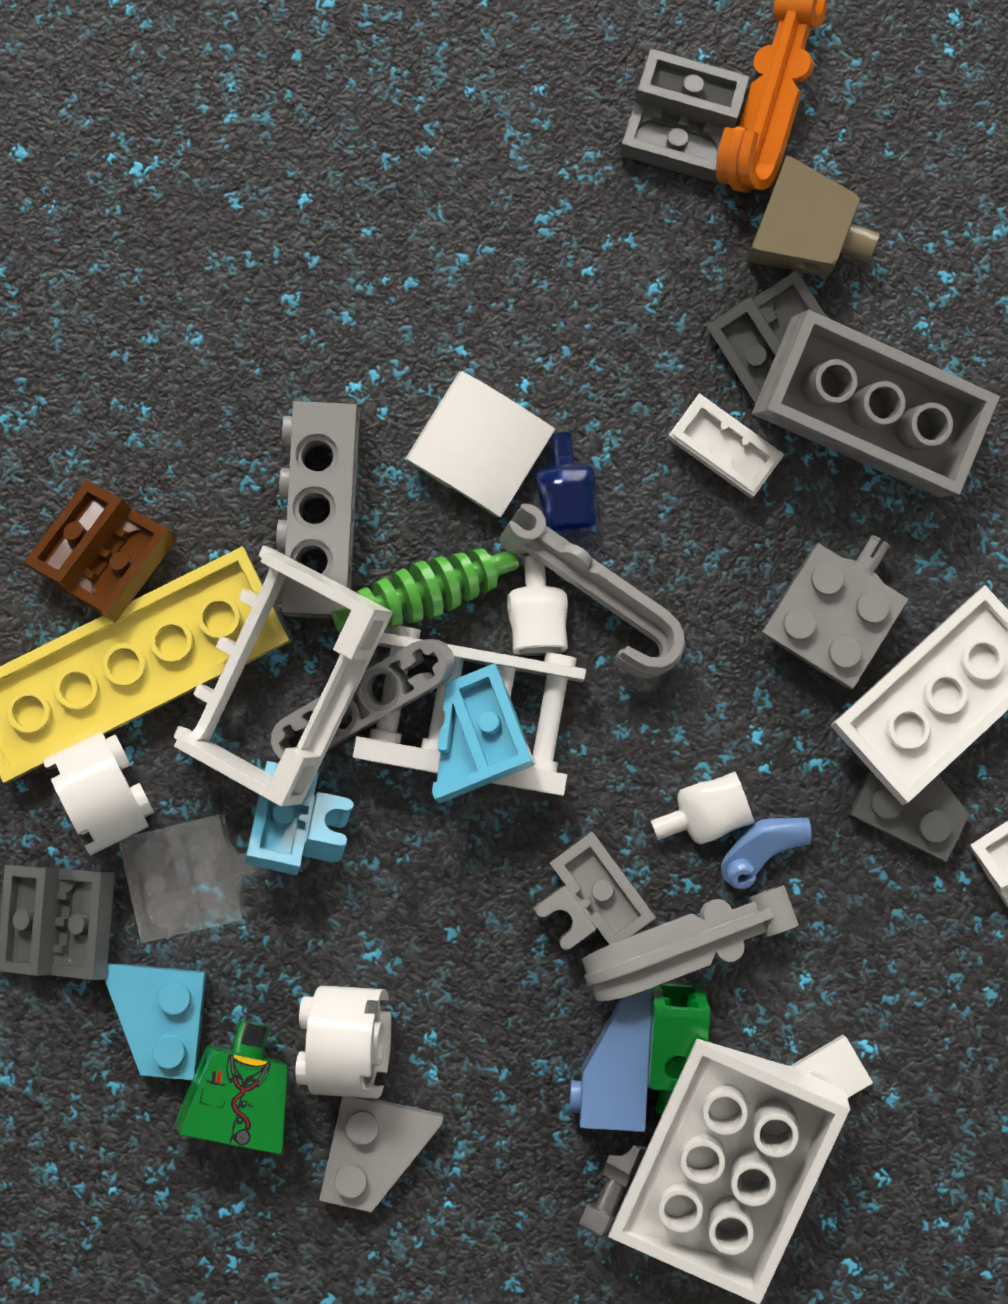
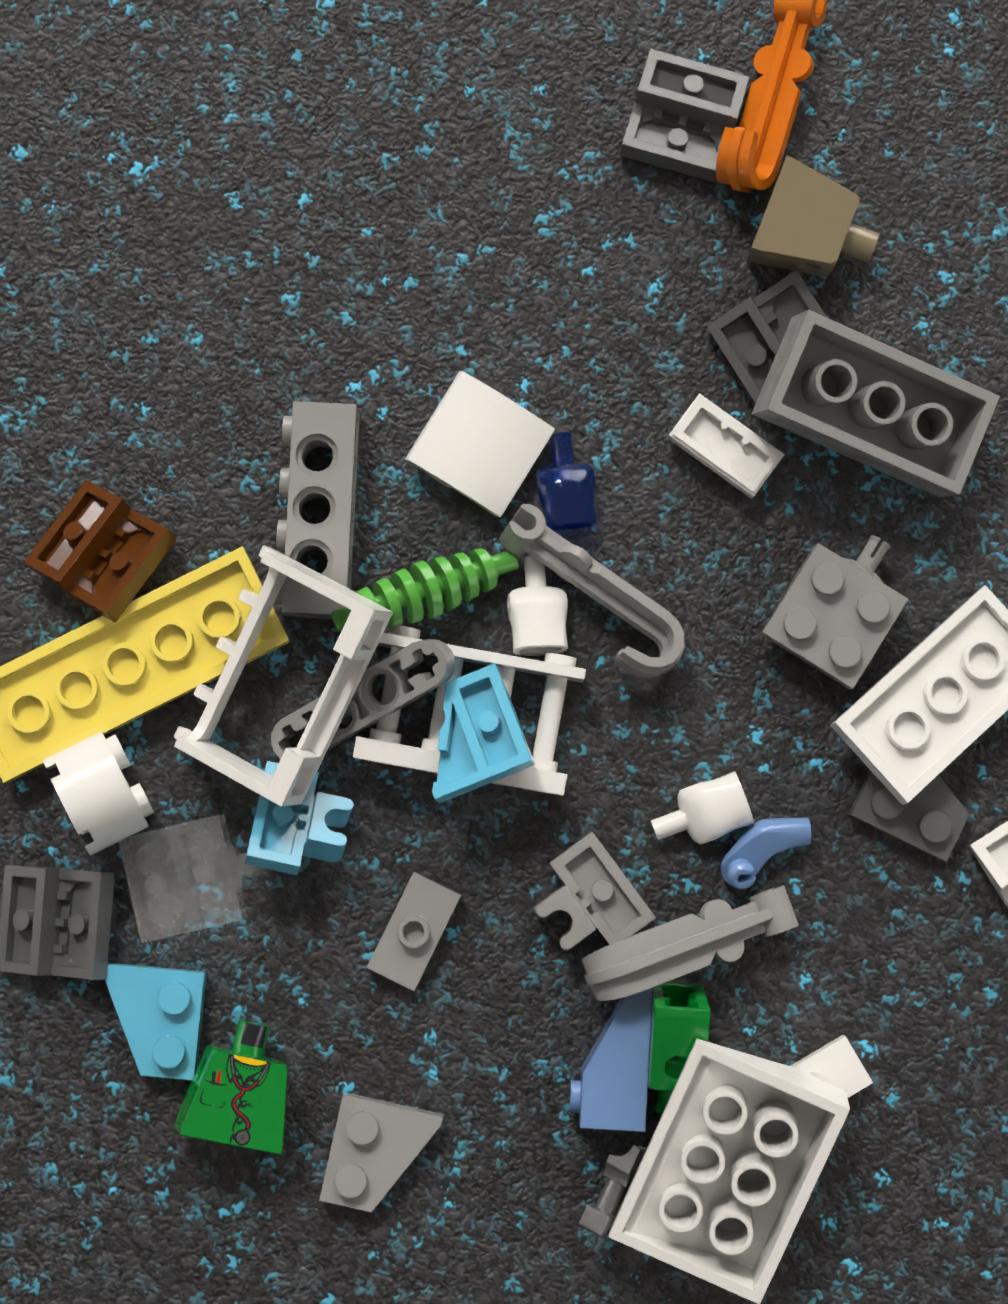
(344, 1041): white brick -> none
(414, 931): none -> light grey plate

